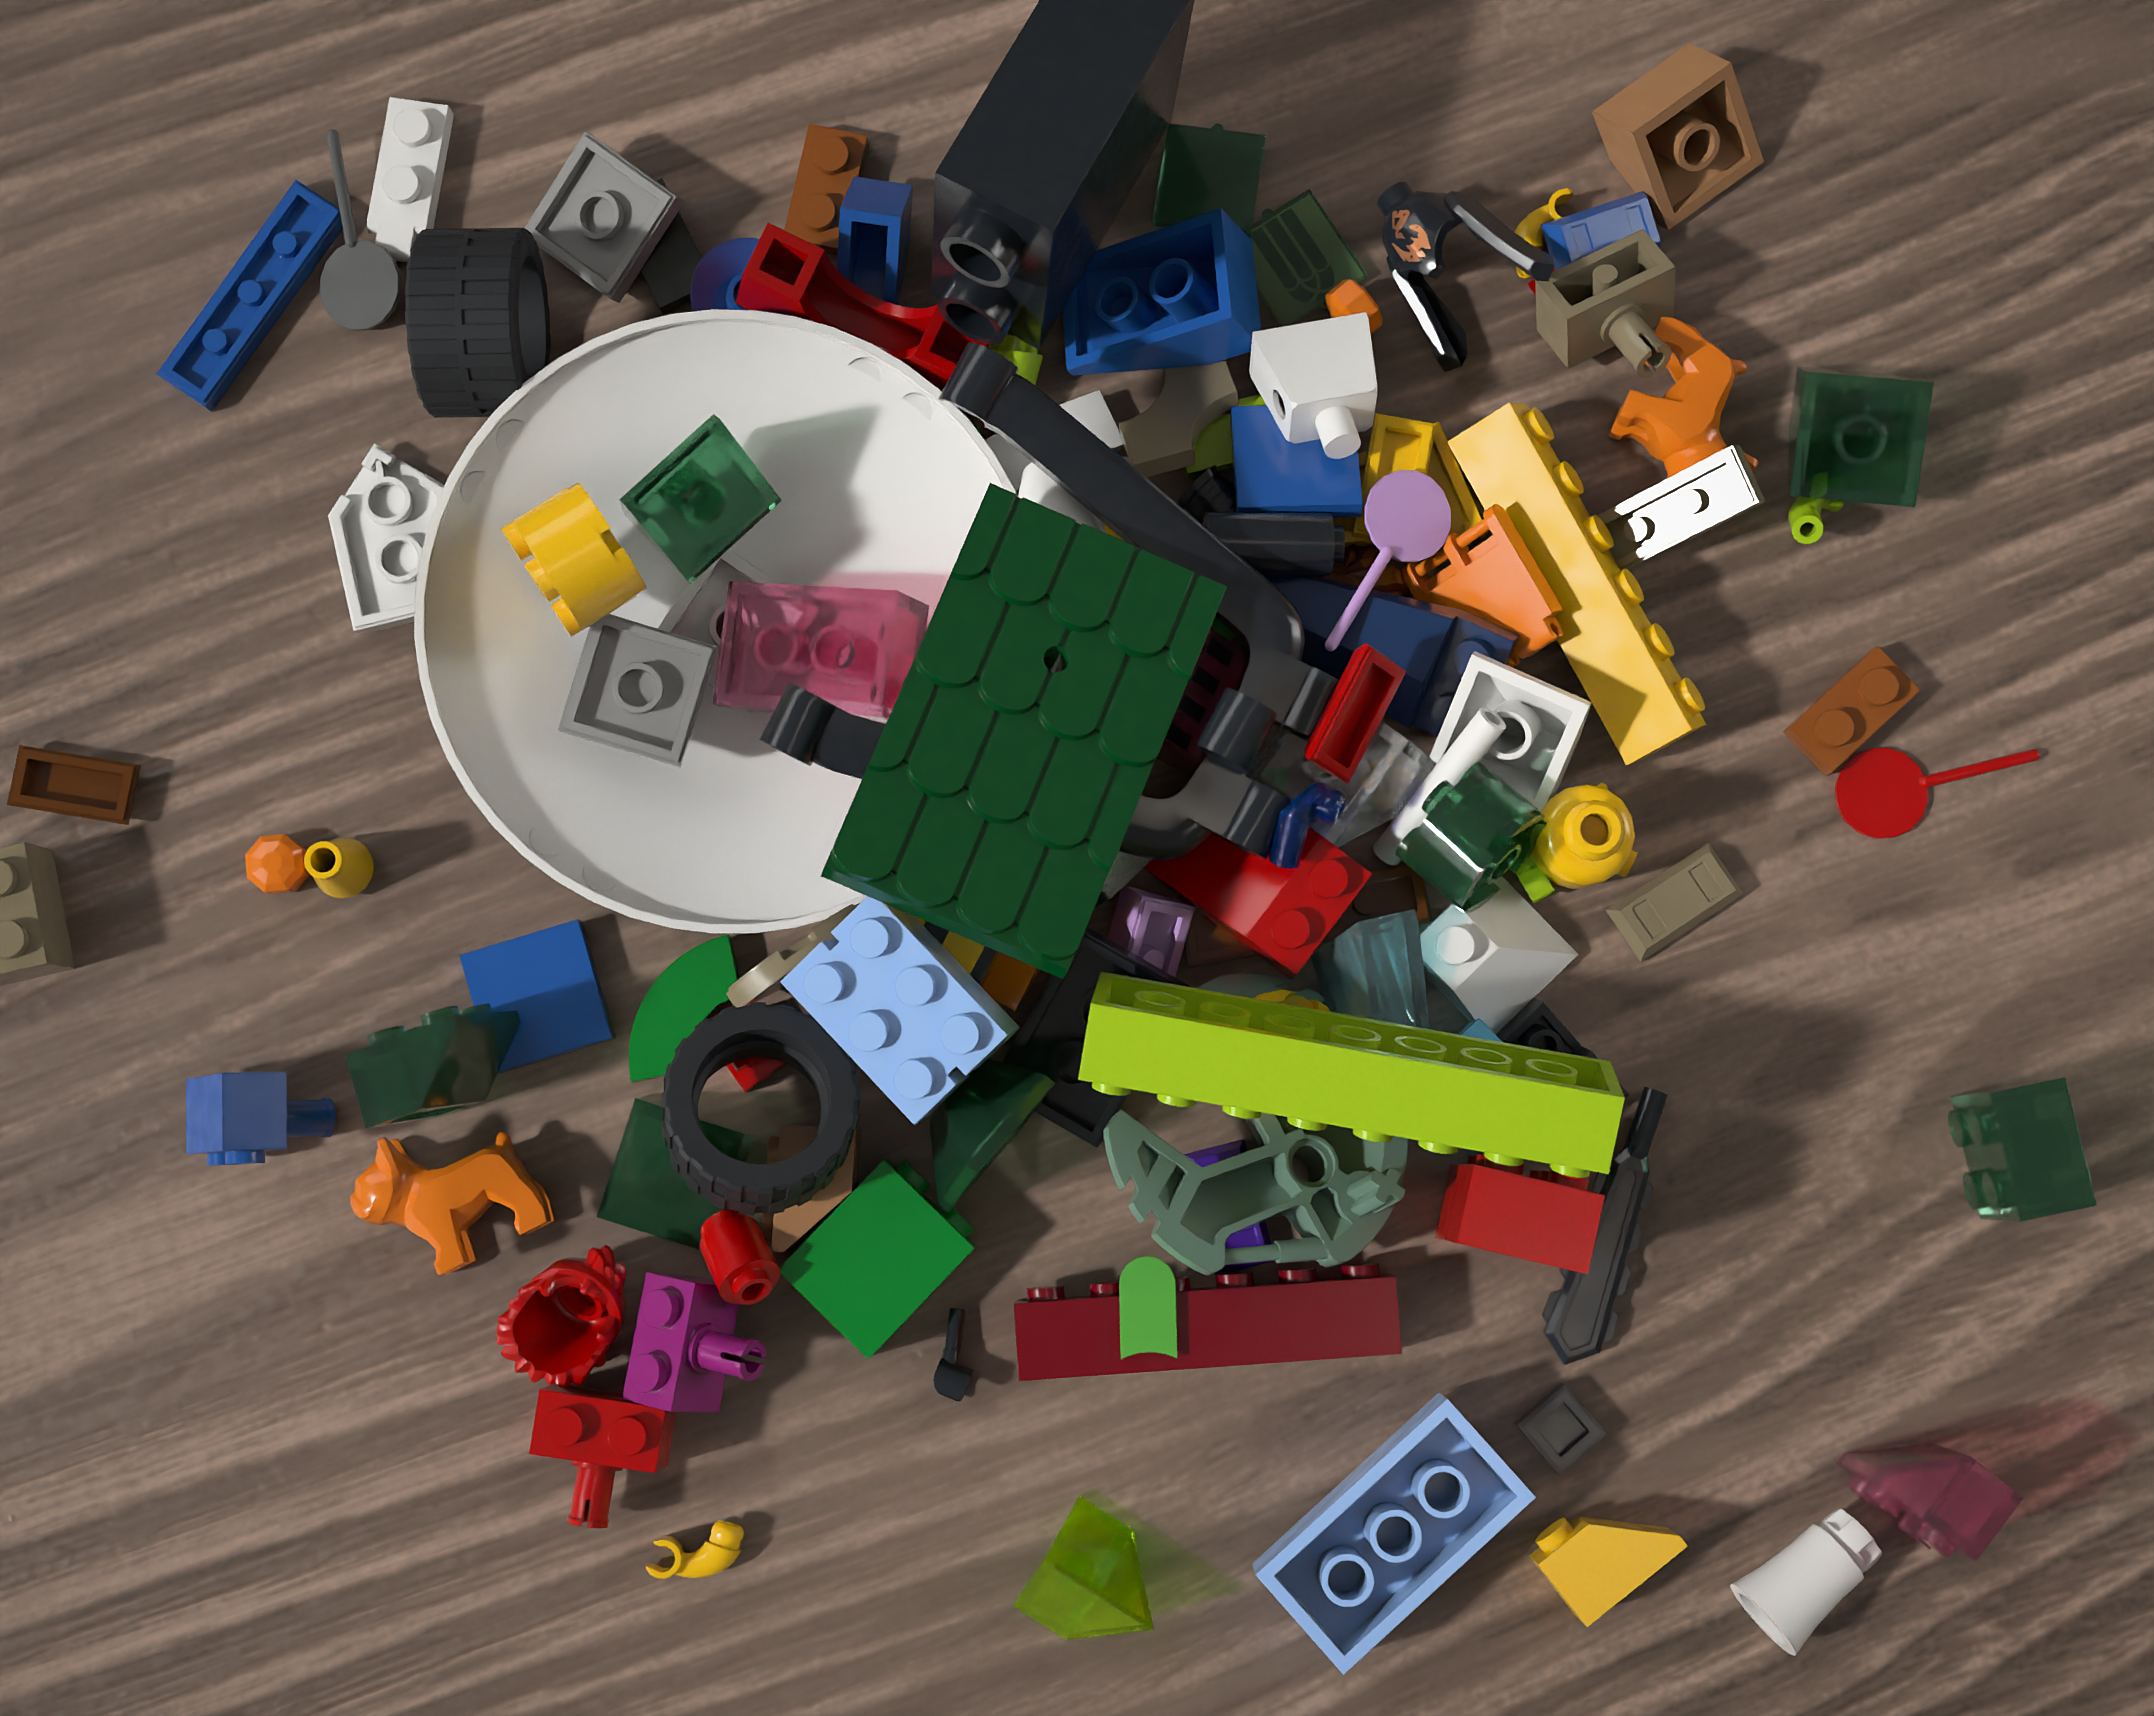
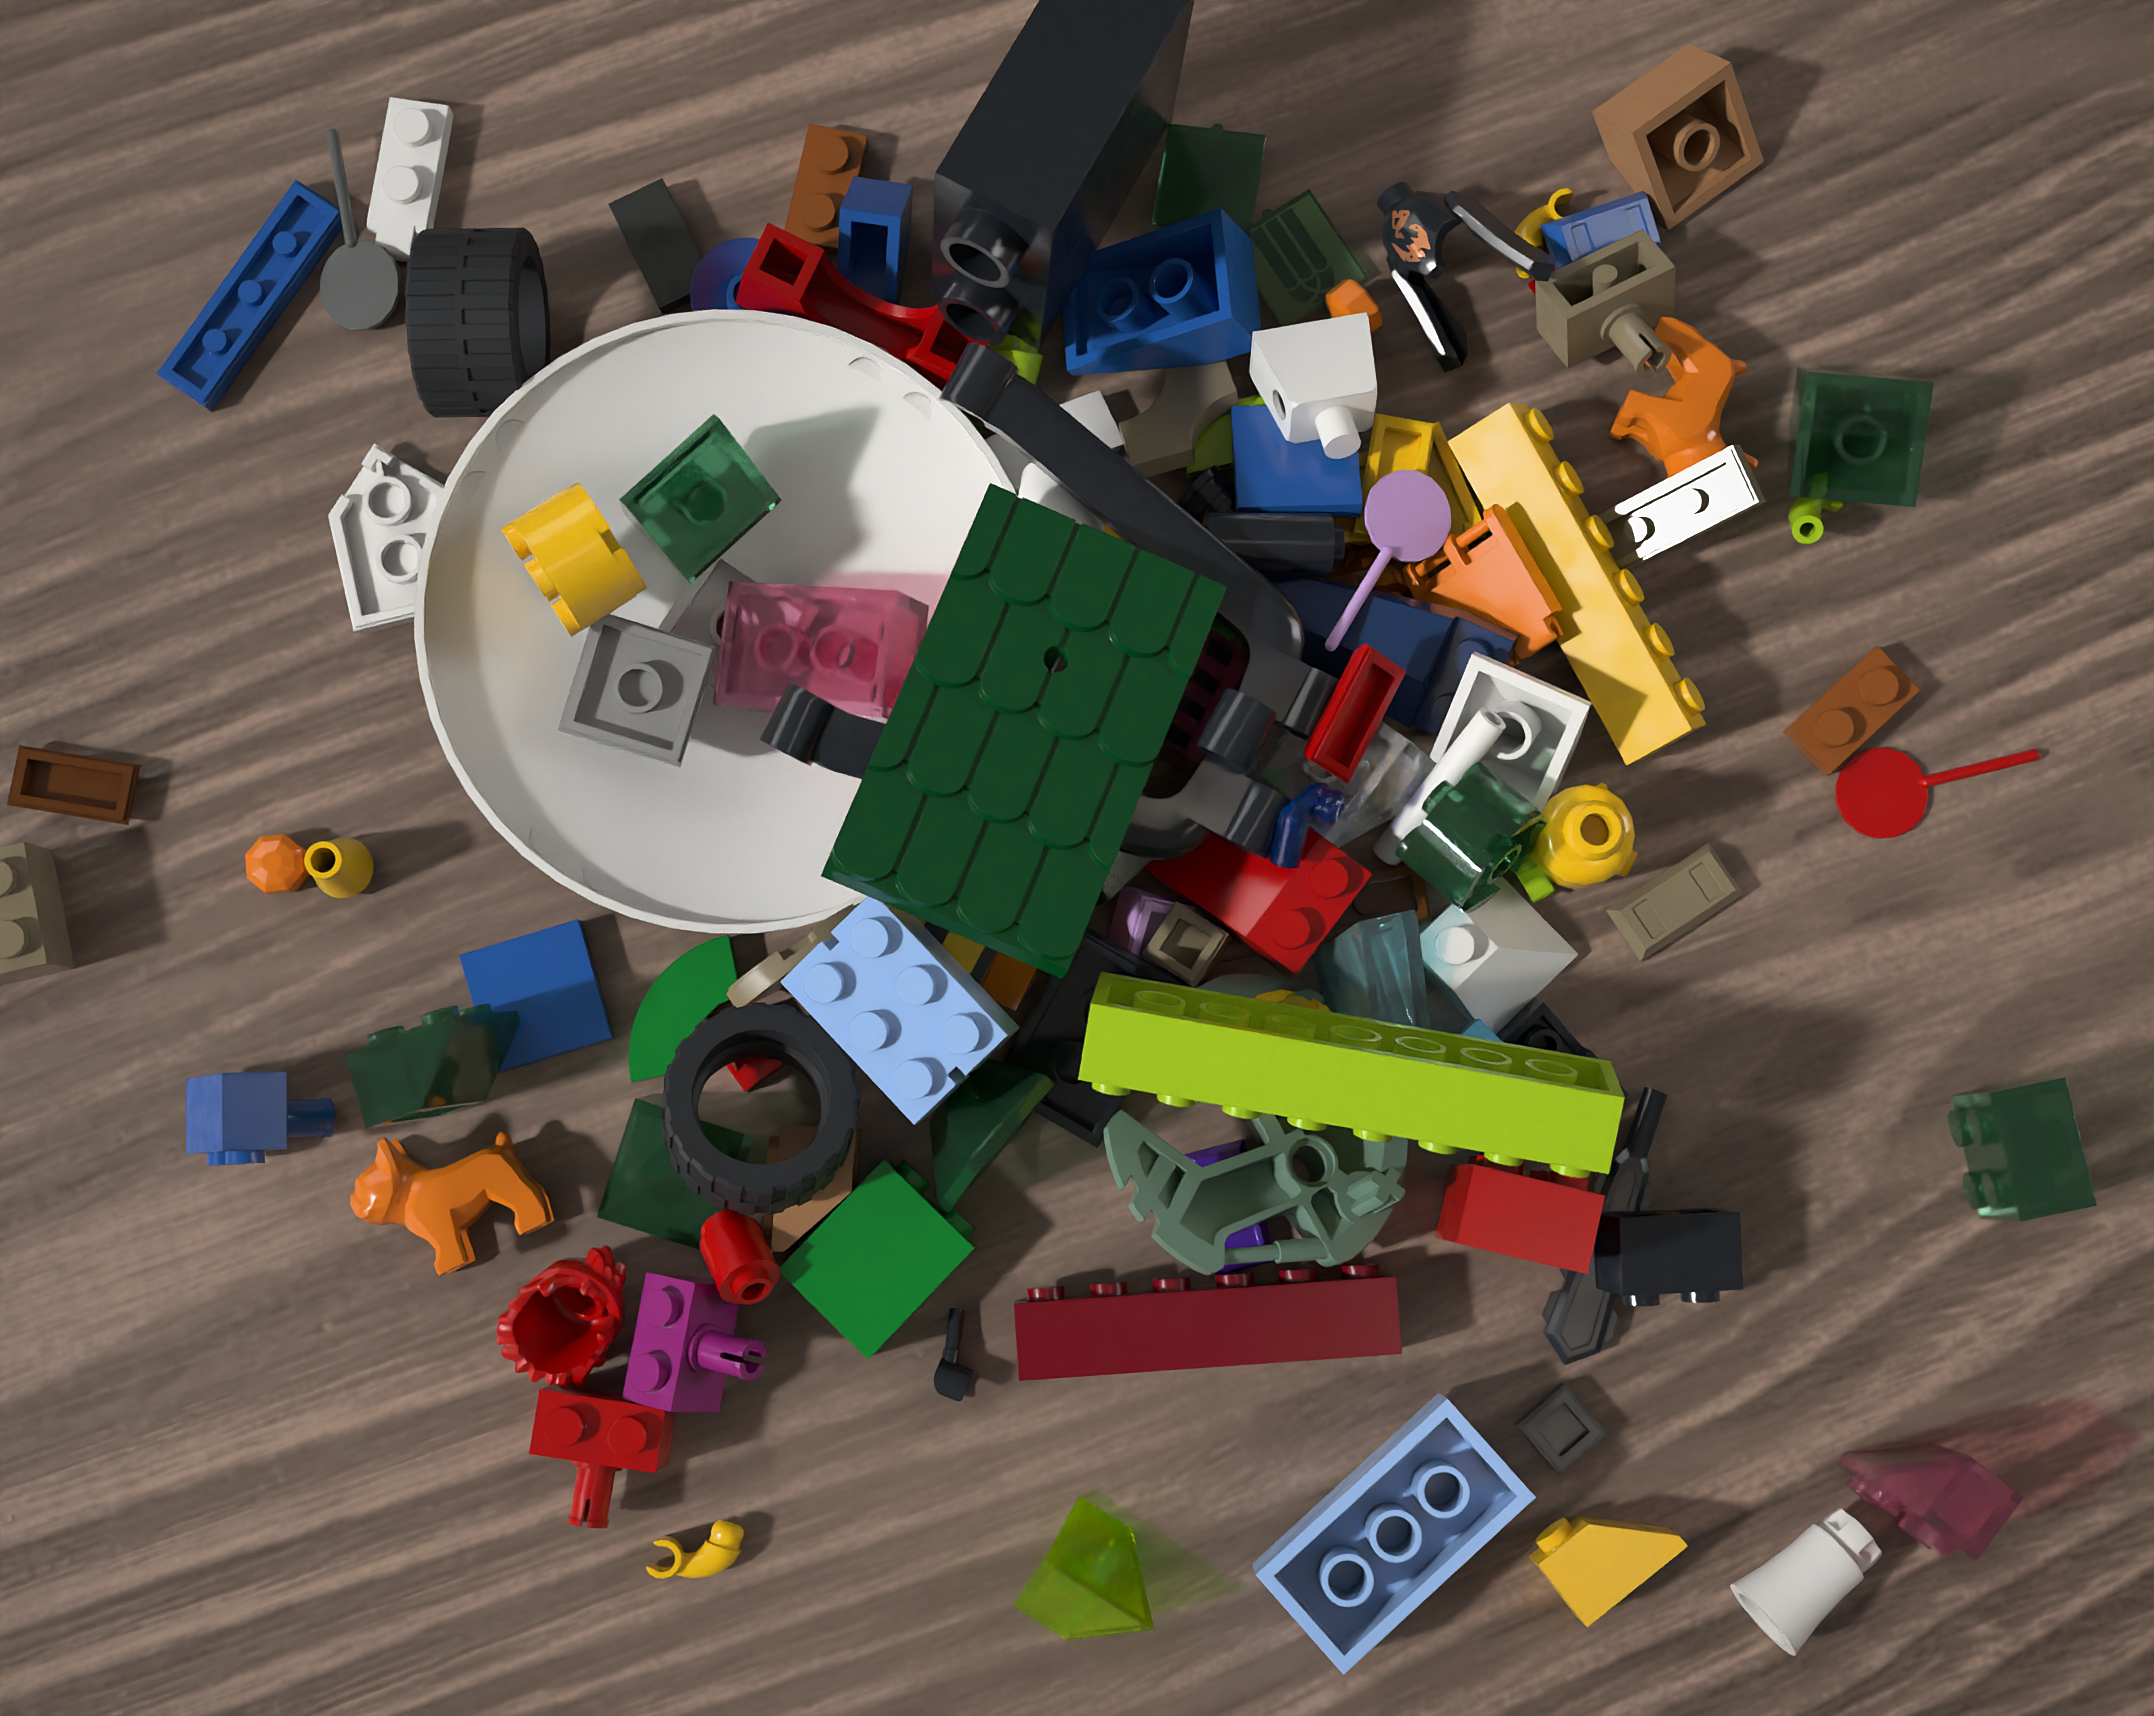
(603, 217): light grey tile -> none
(1147, 1308): bright green piece -> none
(1188, 945): none -> dark tan slope
(1669, 1254): none -> black brick

